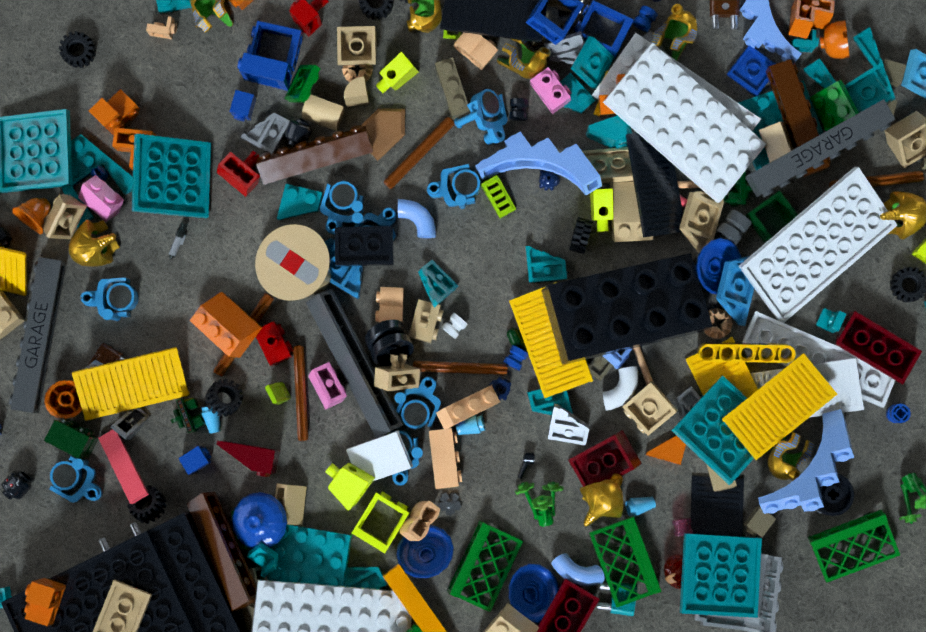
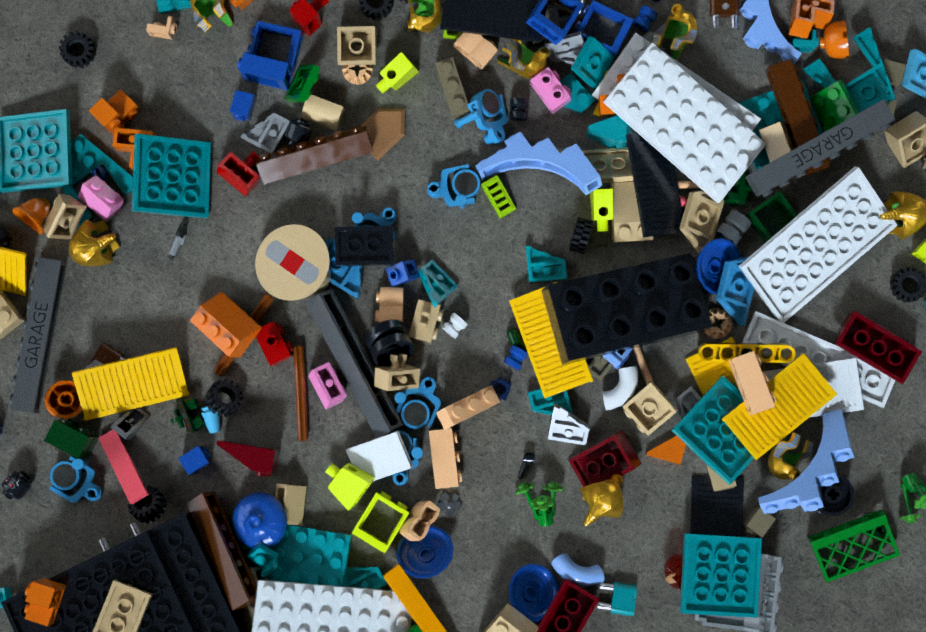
(119, 297): dark azure piece -> none
(278, 393): lime slope -> none
(298, 201): teal wing -> none
(344, 198): dark azure piece -> none
(356, 93): tan brick -> none
(402, 272): none -> blue brick
(419, 152): dark orange axle -> none
(419, 215): light blue cylinder -> none
(457, 367): dark orange axle -> none
(469, 558): green fence -> none
(471, 426): medium azure cone -> none
(548, 183): dark blue animal -> none
(639, 505): medium azure cone -> none
(641, 557): green fence -> none
(682, 526): clear pink wheel -> none
(750, 70): blue tile -> none
(752, 383): none -> light nougat brick
(830, 320): teal bracket -> none
(891, 179): dark orange axle -> none
(893, 413): blue wheel -> none

